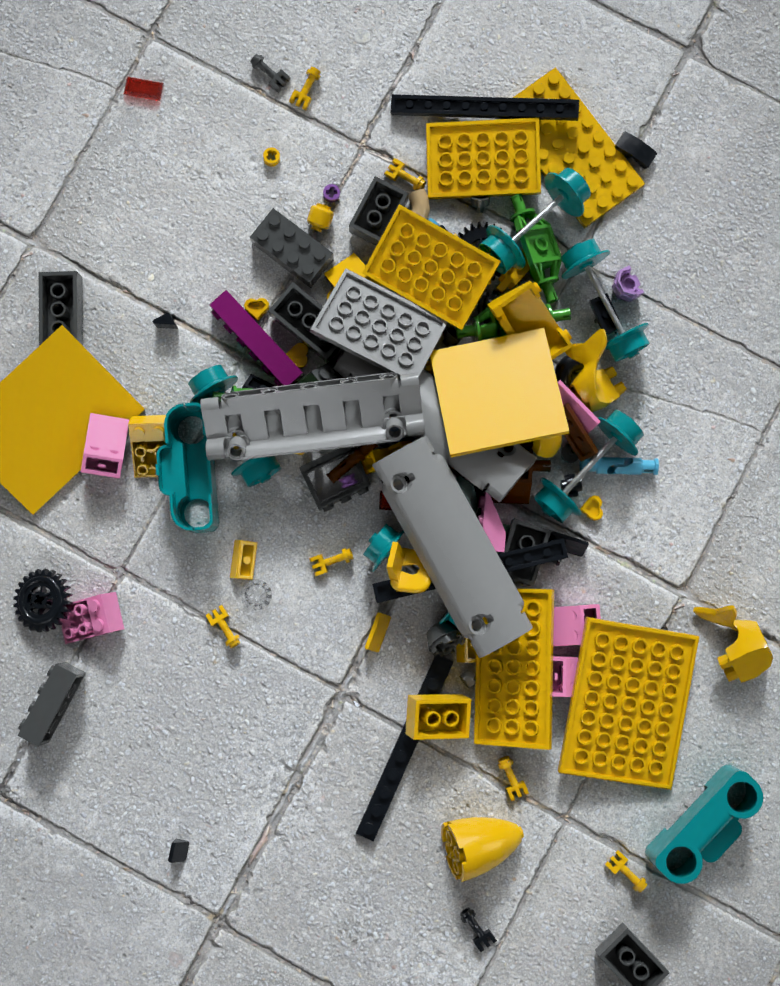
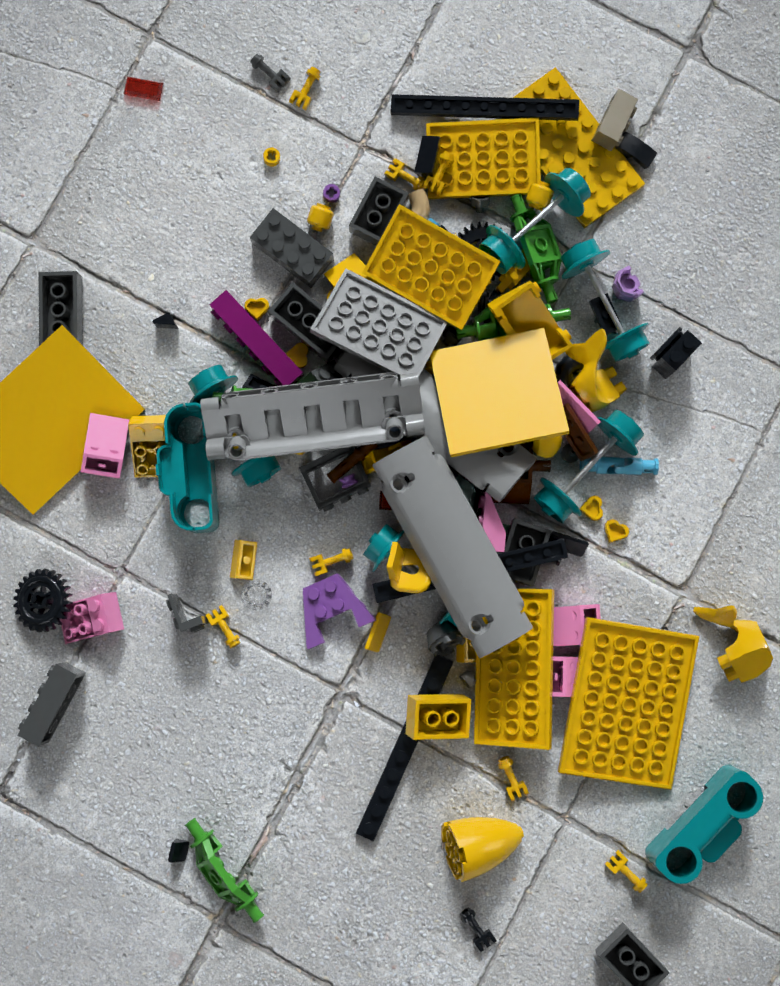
(180, 621): none -> dark grey bracket
(216, 875): none -> bright green plate
(328, 600): none -> medium lavender wing
(427, 155): none -> black slope
(436, 181): none -> yellow hinge
(539, 195): none -> yellow head
(577, 488): black gear -> none
(615, 120): none -> dark tan brick
(615, 530): none -> yellow tile
(674, 352): none -> black brick

